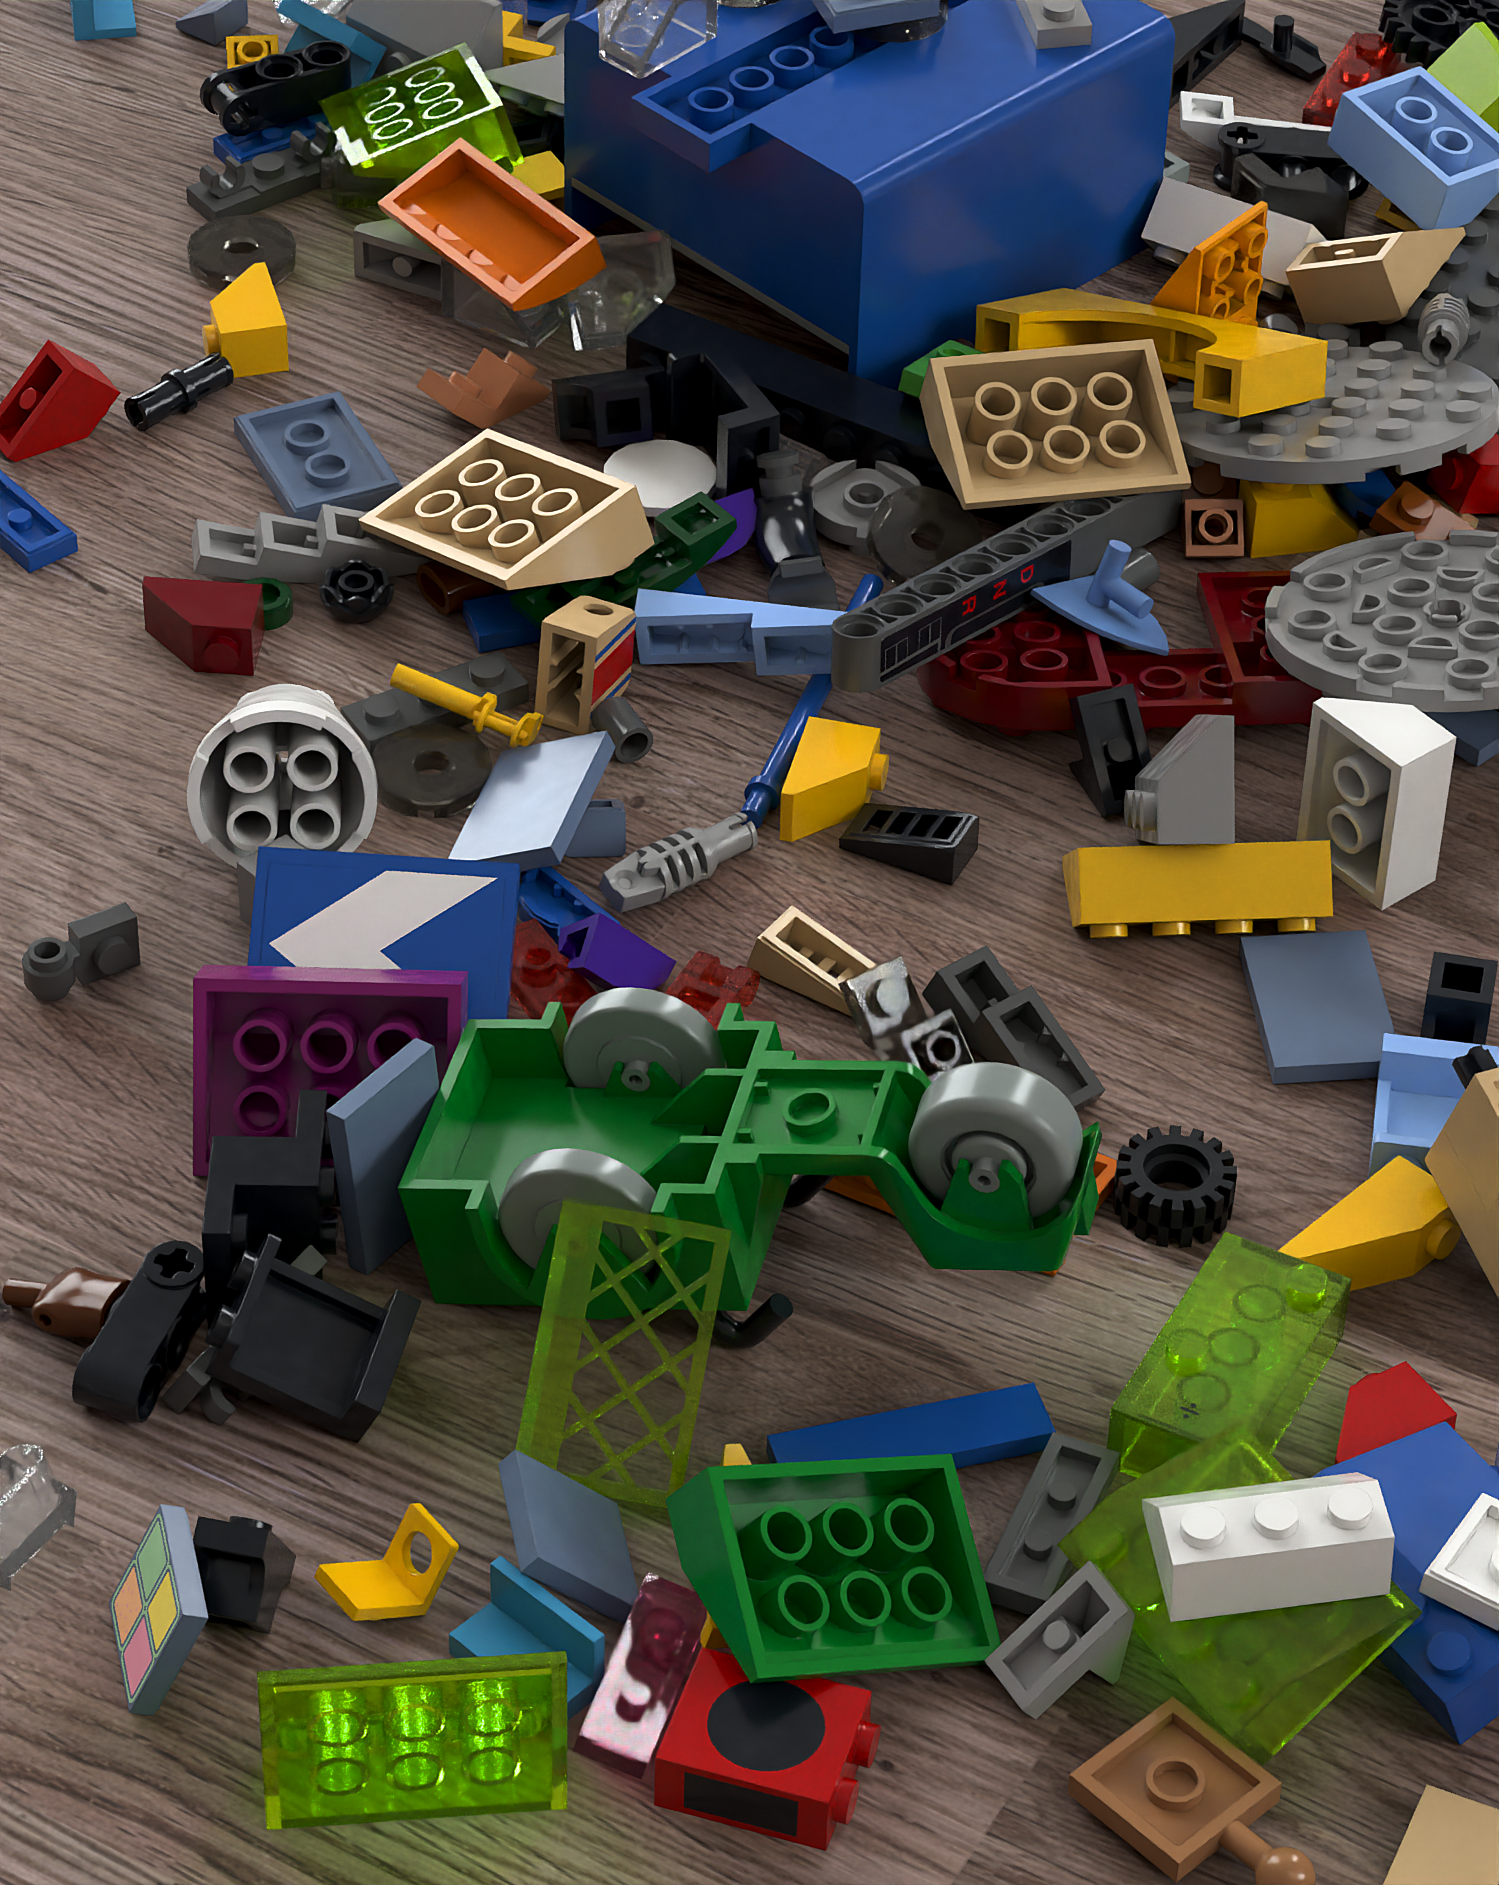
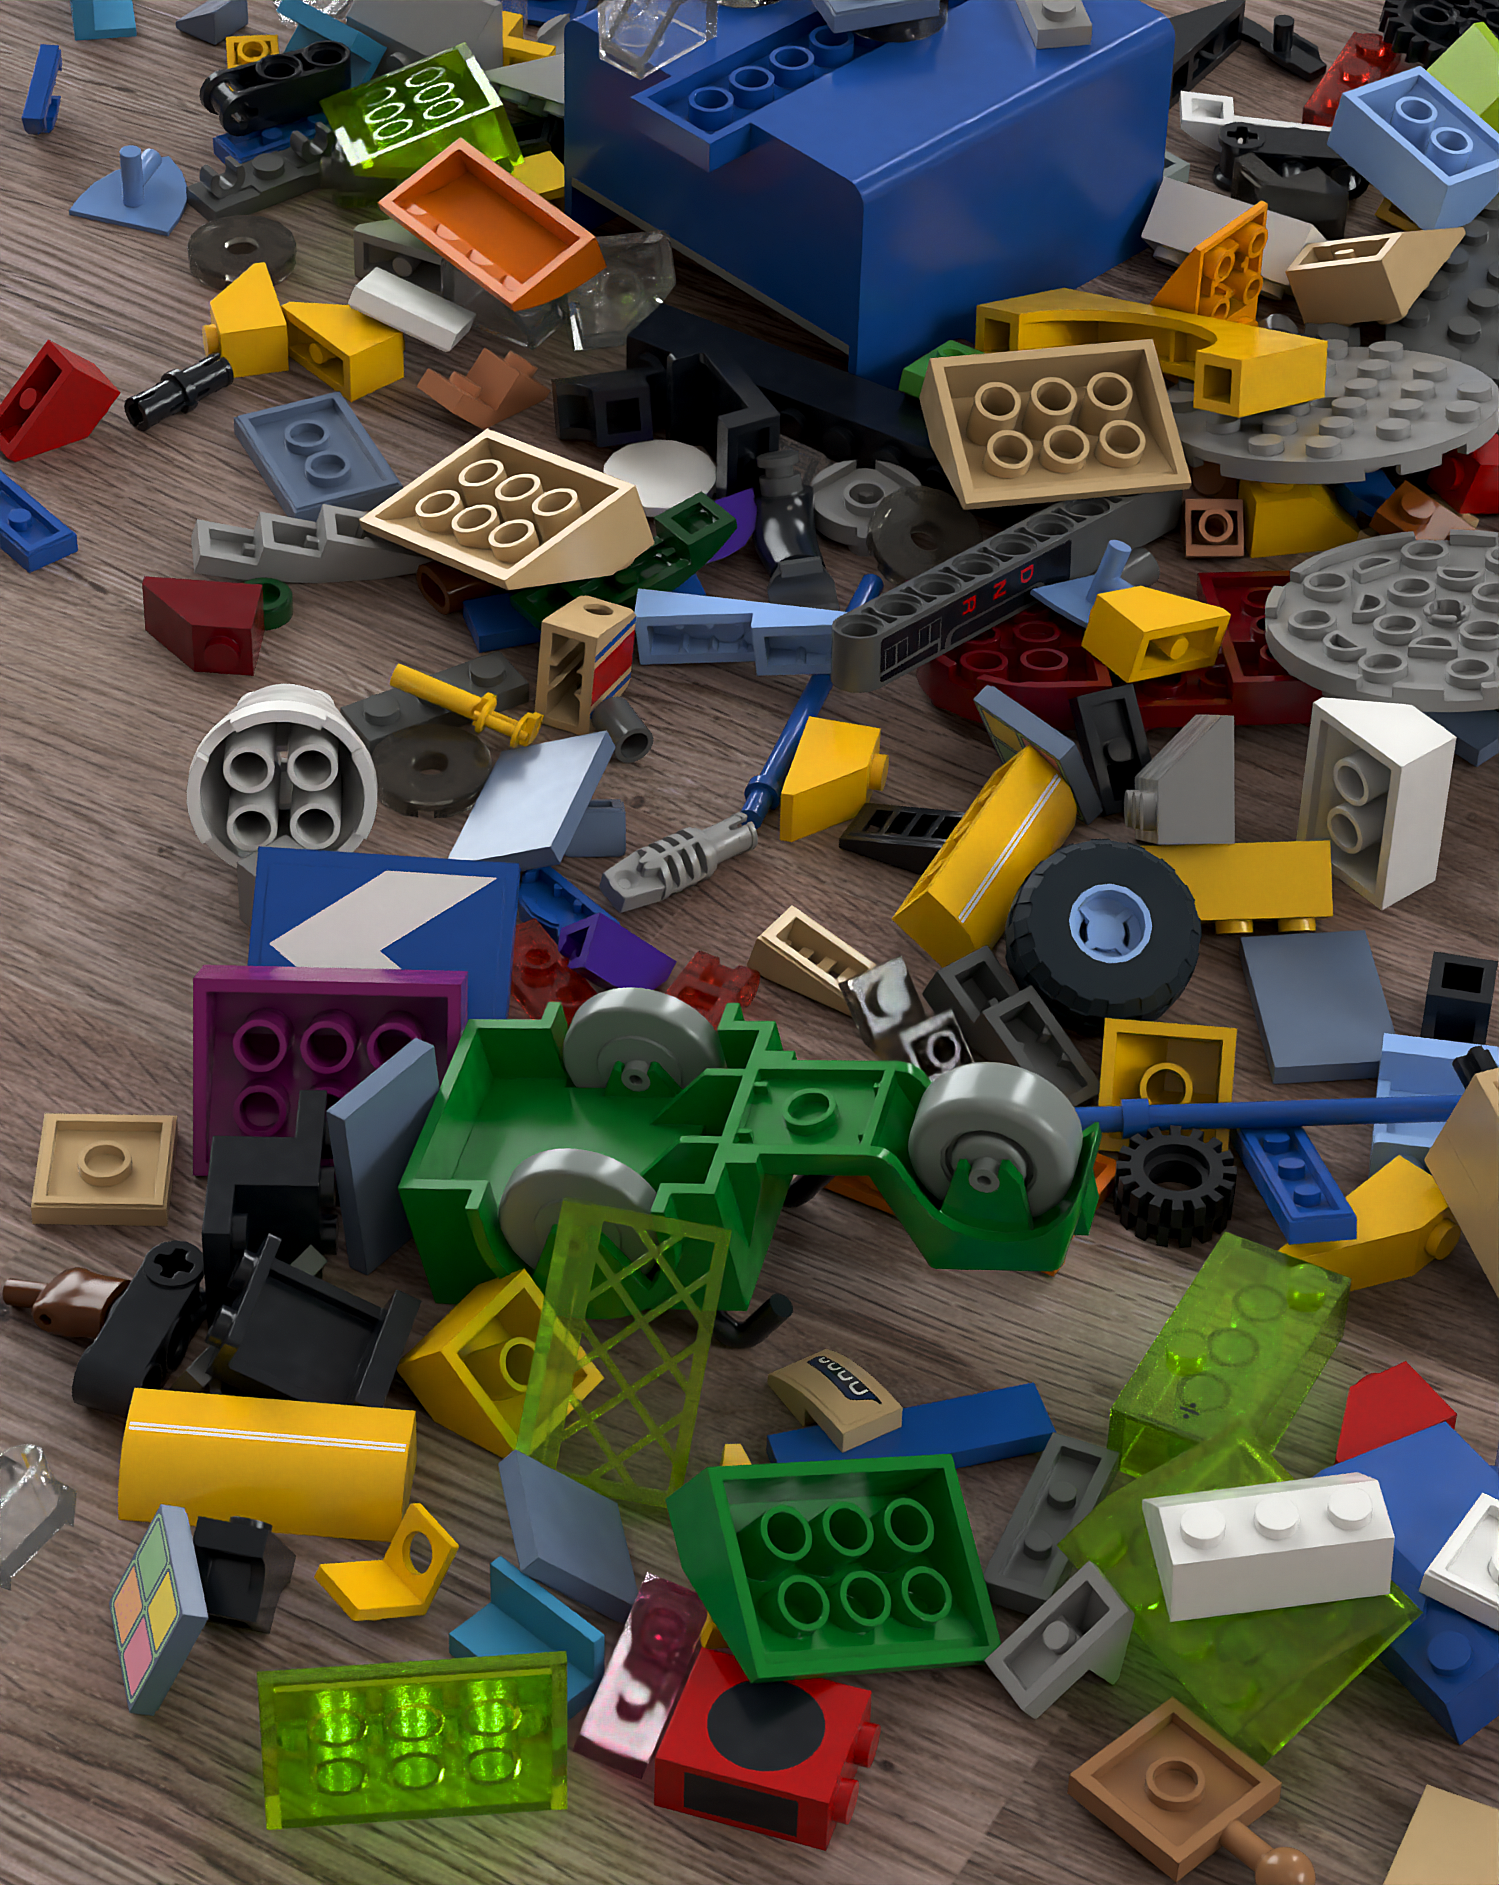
(41, 106): none -> blue tile
(95, 949): dark grey plate -> none
(105, 1170): none -> tan tile
(141, 195): none -> medium blue shield
(268, 1461): none -> yellow brick
(344, 347): none -> yellow slope
(356, 591): black plate -> none
(411, 309): none -> white tile
(479, 1361): none -> yellow slope
(838, 1397): none -> tan slope
(984, 861): none -> yellow brick
(1015, 727): none -> sand blue tile
(1103, 934): none -> black wheel
(1138, 1116): none -> blue bar
(1153, 633): none -> yellow slope
(1166, 1066): none -> yellow slope
(1295, 1184): none -> blue tile
(1443, 328): light grey hinge -> none

